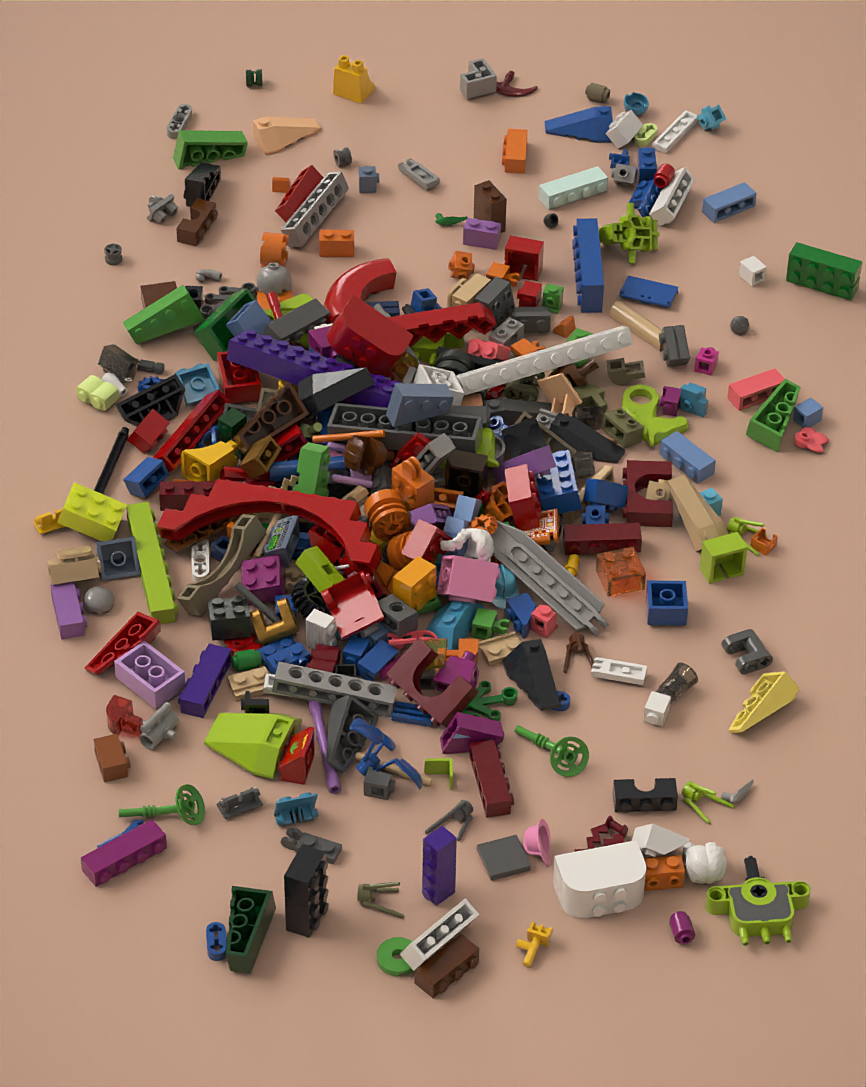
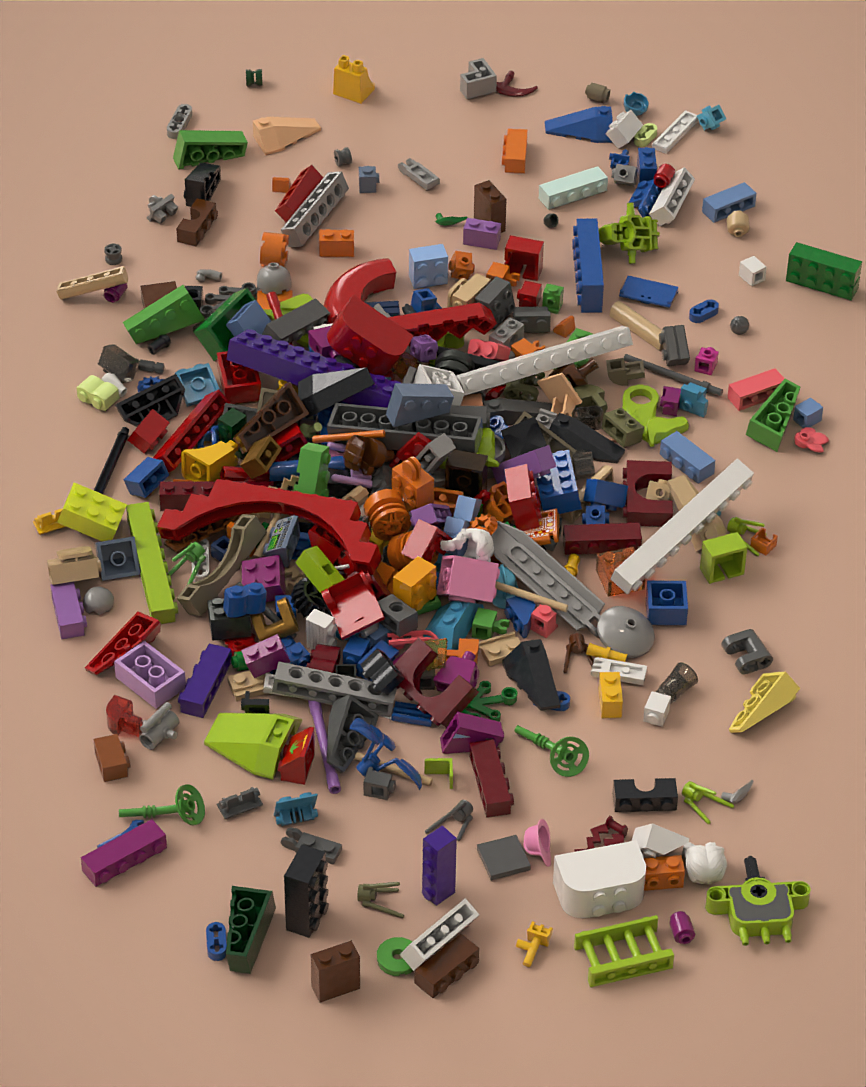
(92, 283): none -> tan brick
(114, 293): none -> magenta brick
(160, 343): none -> black pin
(193, 553): none -> bright green plant
(245, 600): none -> blue brick
(265, 656): none -> magenta brick
(335, 971): none -> reddish brown brick
(382, 672): none -> black brick
(423, 348): none -> medium lavender brick
(428, 266): none -> light blue brick
(531, 596): none -> tan bar
(607, 653): none -> yellow pin
(610, 695): none -> yellow brick
(626, 968): none -> lime fence
(628, 639): none -> light grey dish
(674, 375): none -> dark grey bar
(682, 527): none -> white brick
(703, 311): none -> blue beam
(738, 223): none -> tan head

